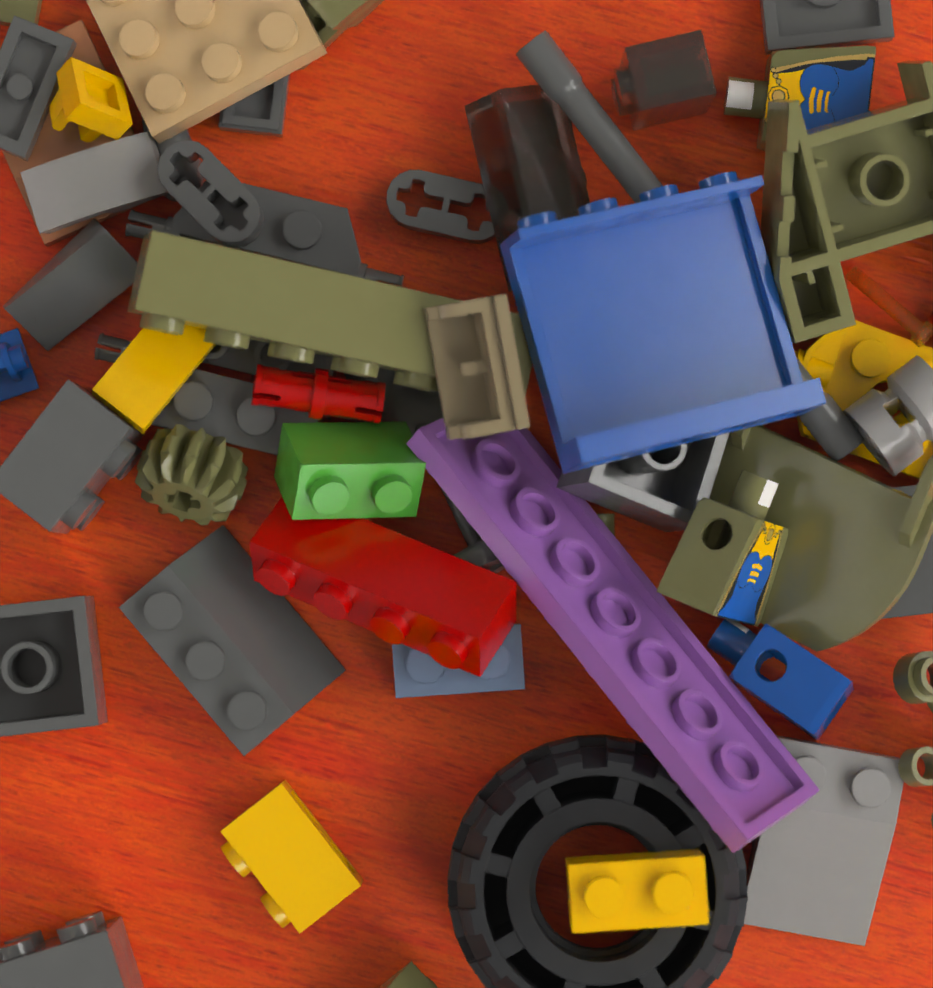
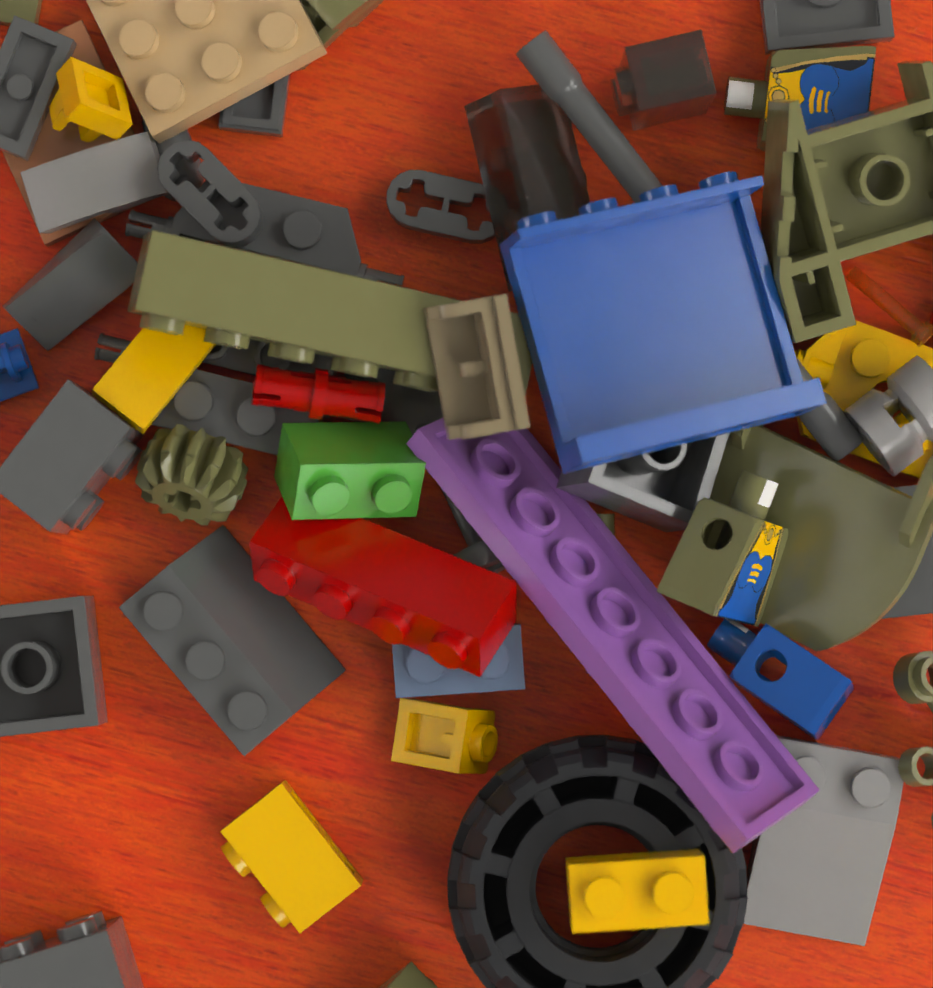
(444, 737): none -> yellow bracket

